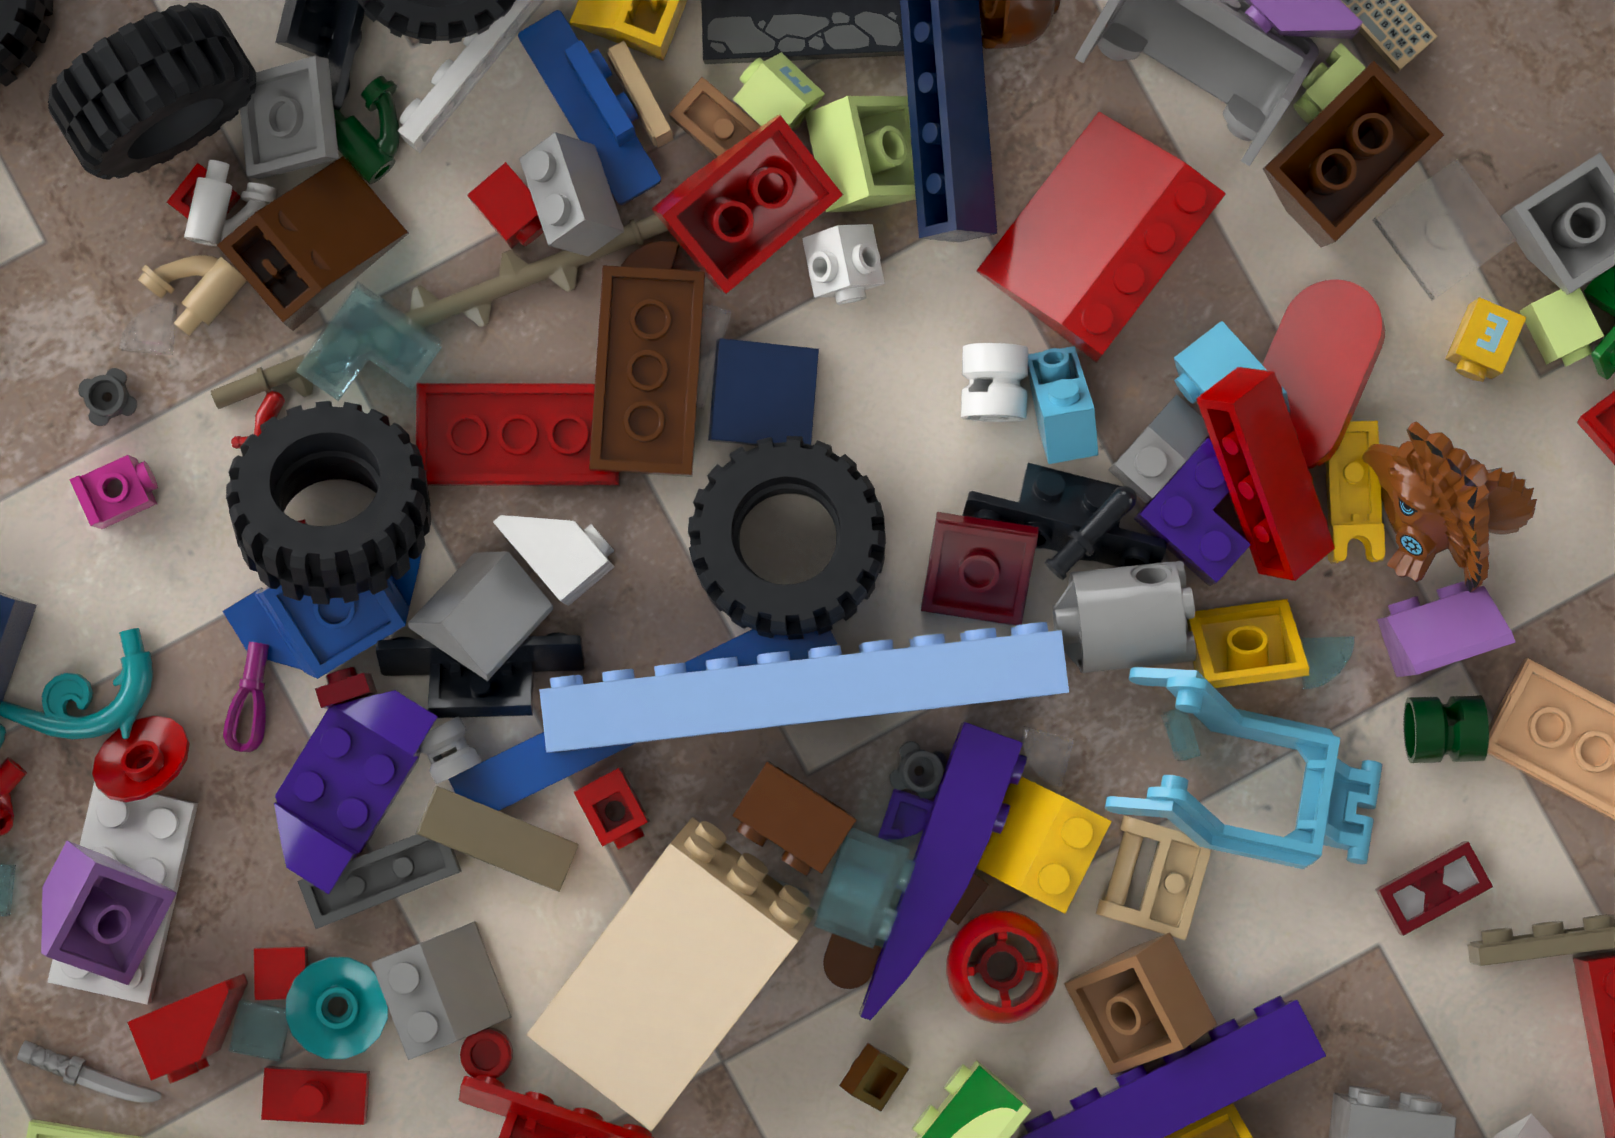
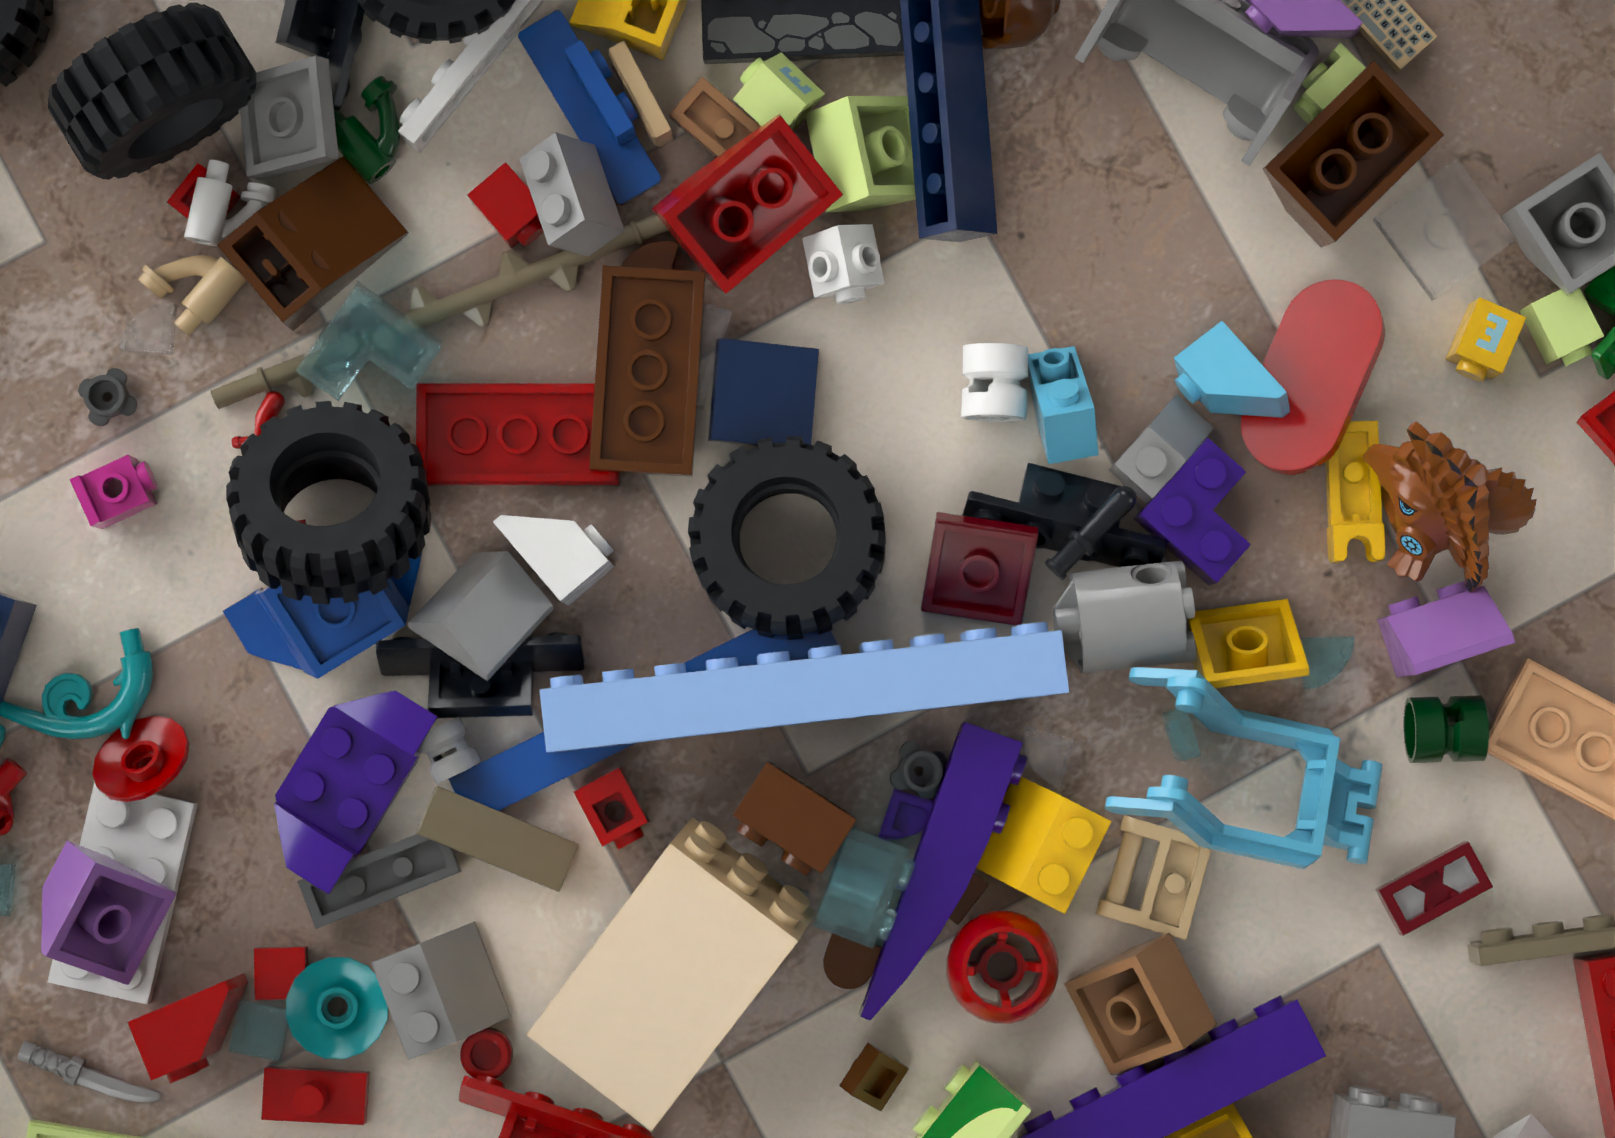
(251, 683): magenta piece -> none
(345, 687): dark red plate -> none
(1100, 234): red slope -> none
(1266, 472): red brick -> none

